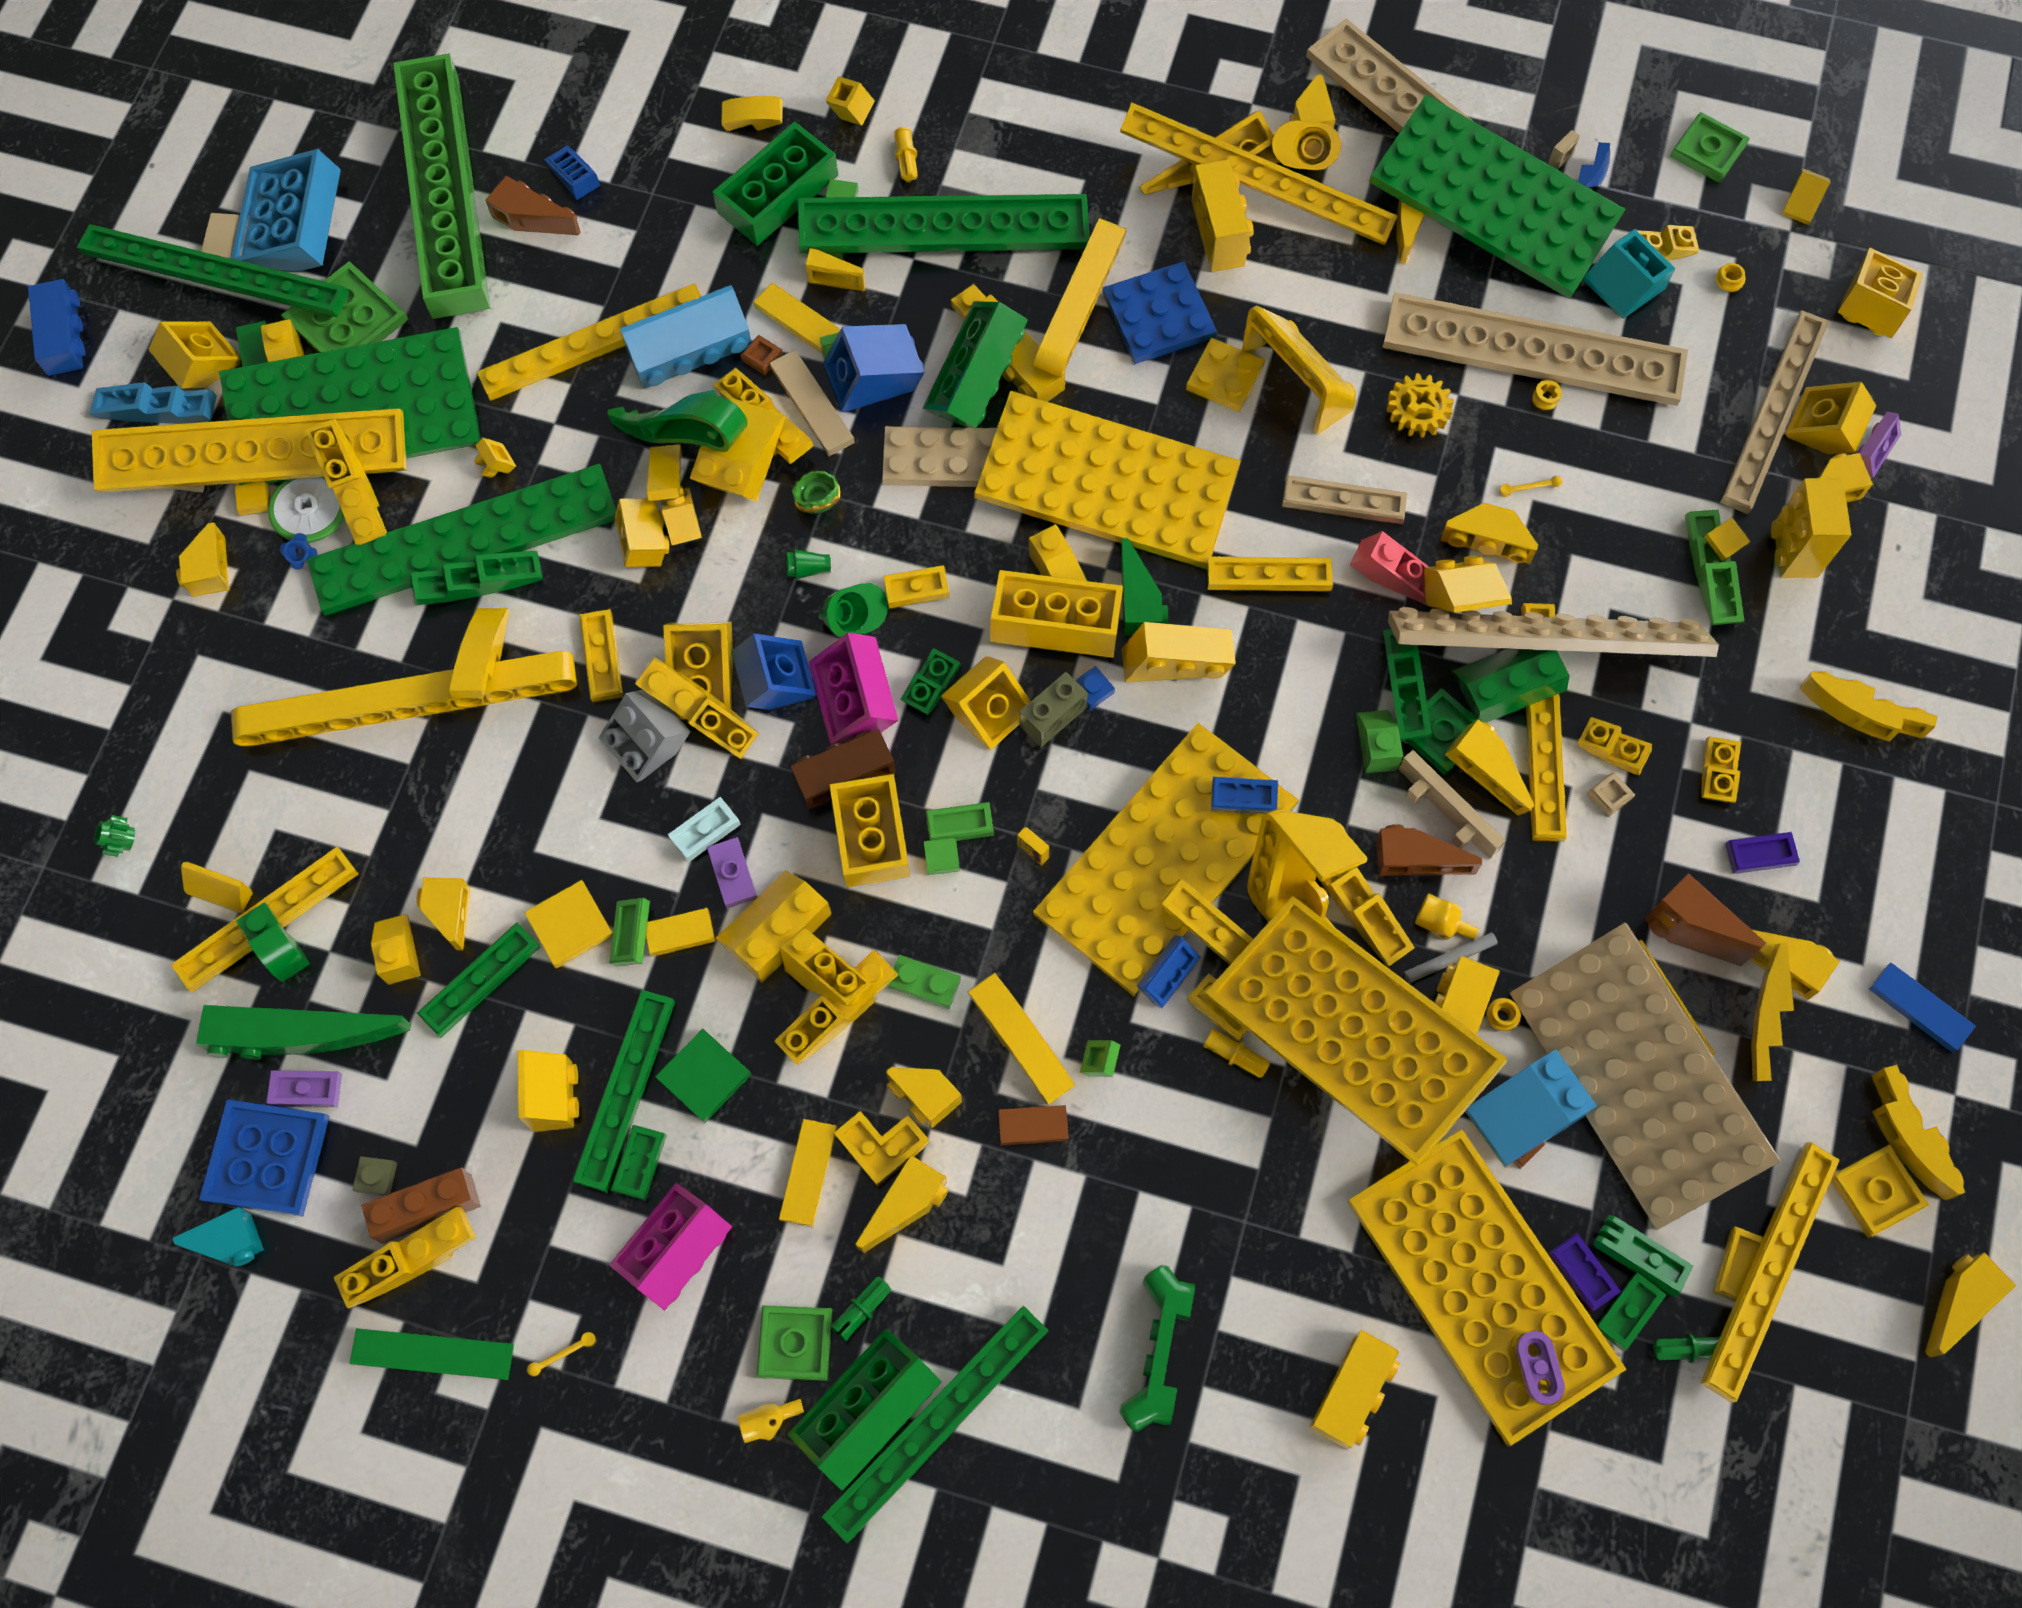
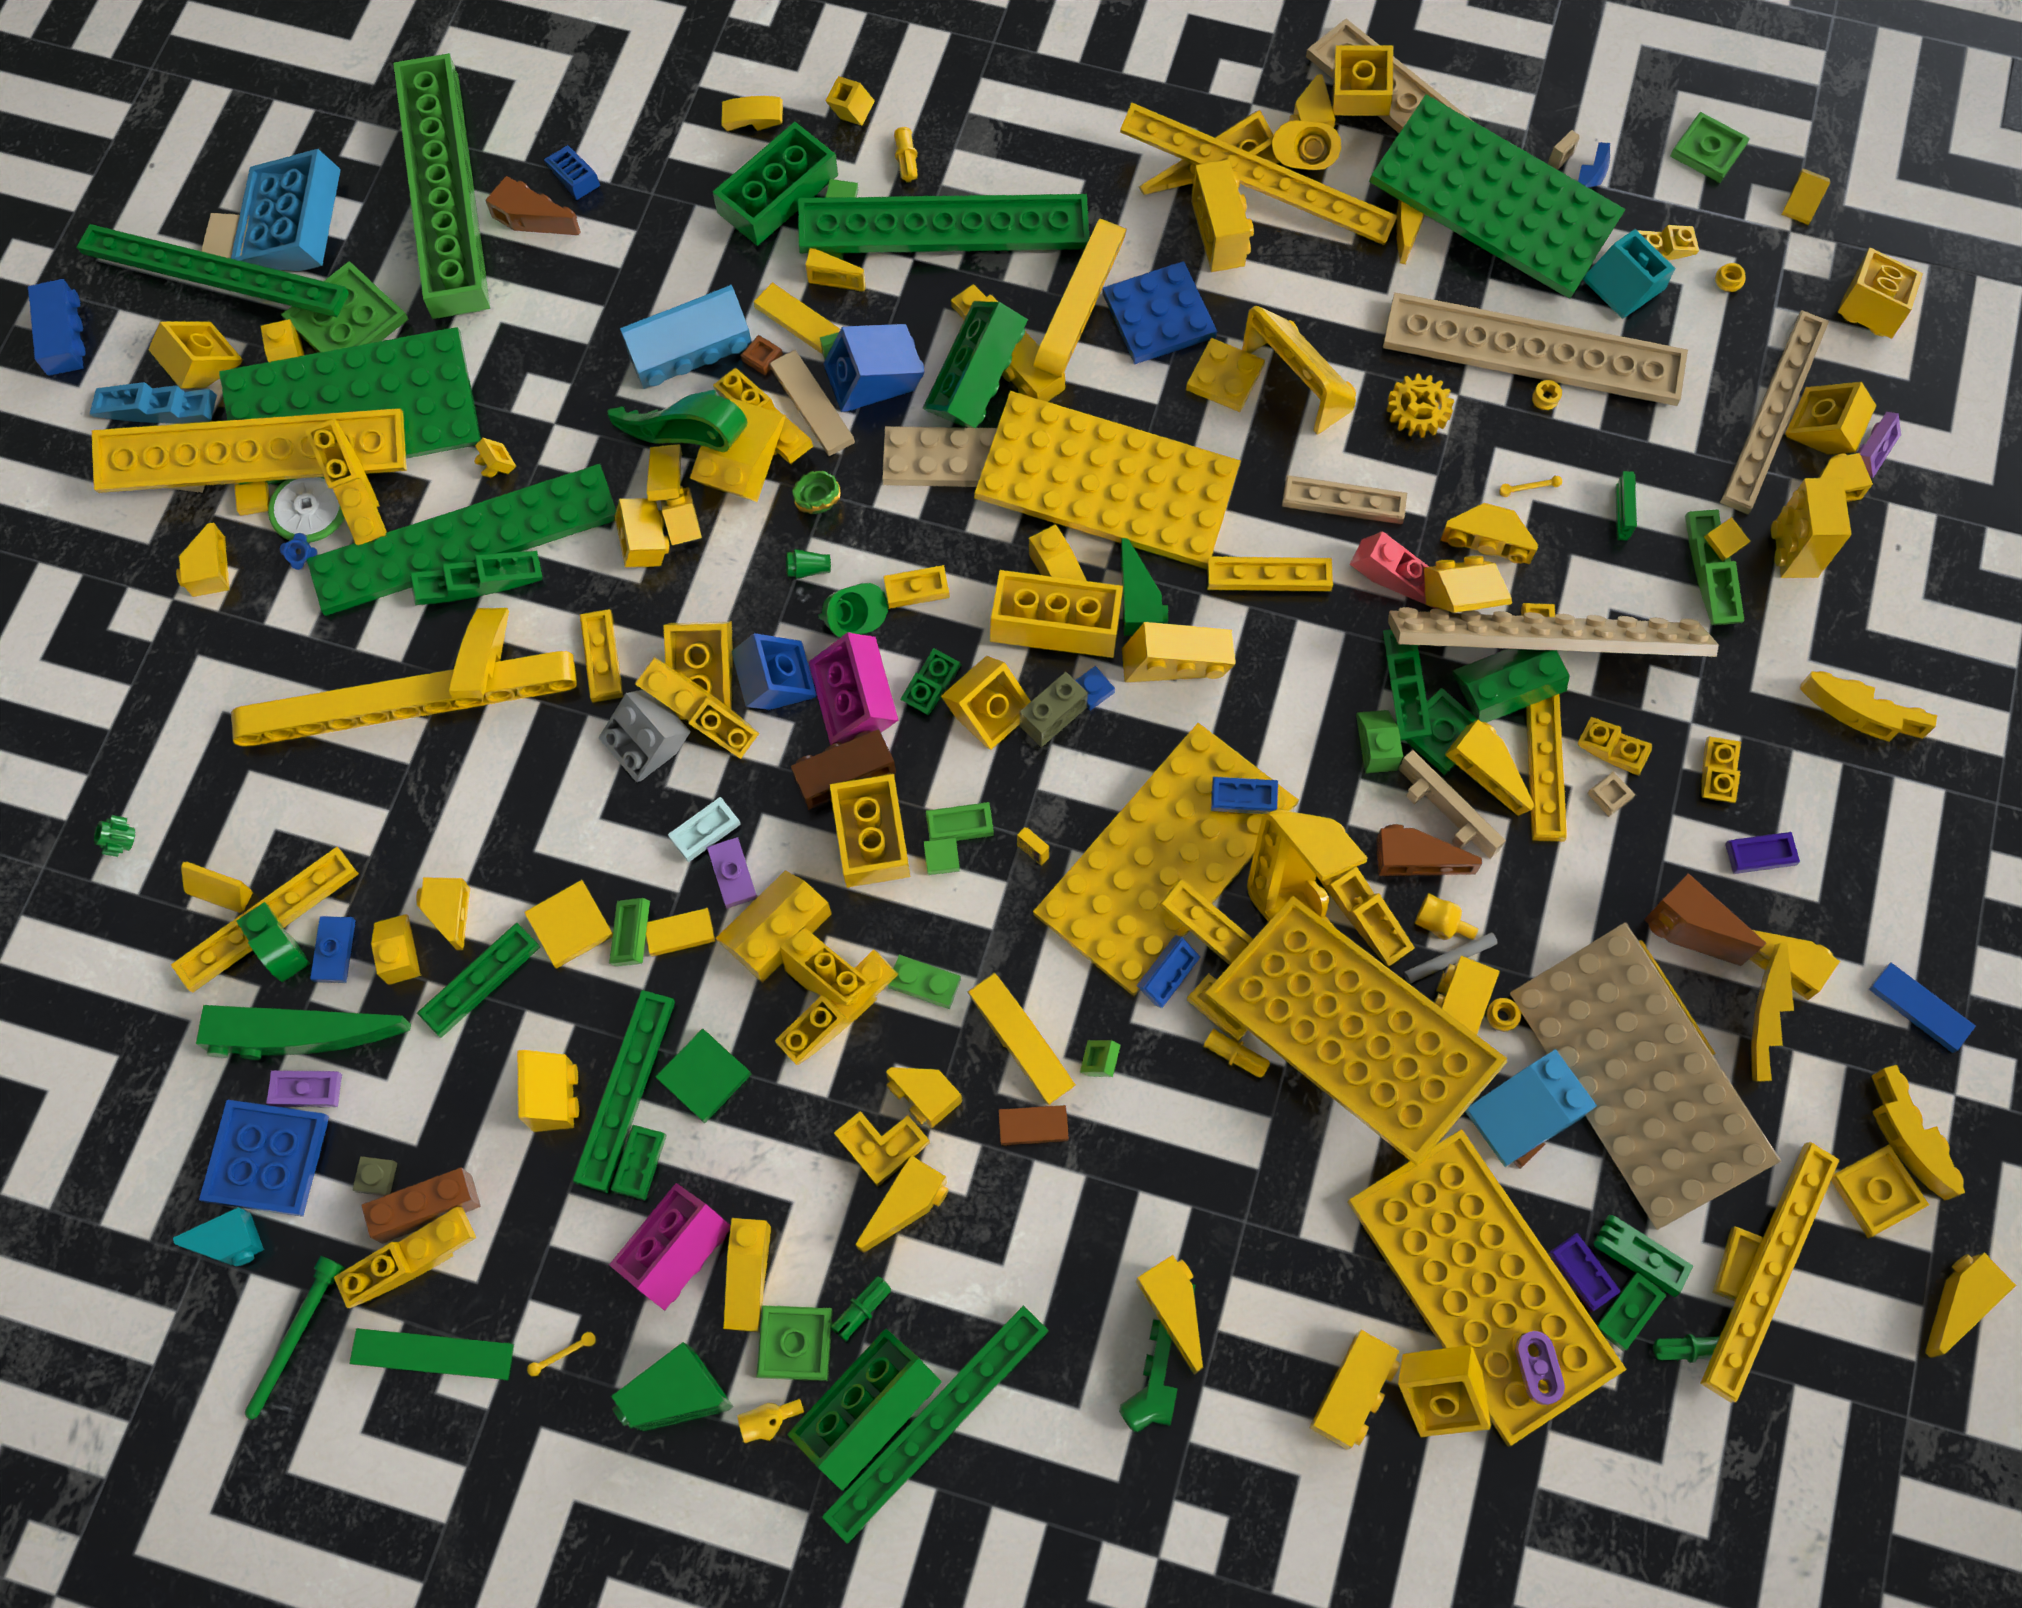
(251, 344): green tile -> none
(325, 1272): none -> green piece
(333, 949): none -> blue plate
(574, 347): yellow plate -> none
(670, 1392): none -> green slope
(746, 1274): none -> yellow slope
(808, 1173): yellow tile -> none
(1172, 1299): none -> yellow slope
(1362, 80): none -> yellow brick
(1444, 1391): none -> yellow slope
(1626, 505): none -> green tile

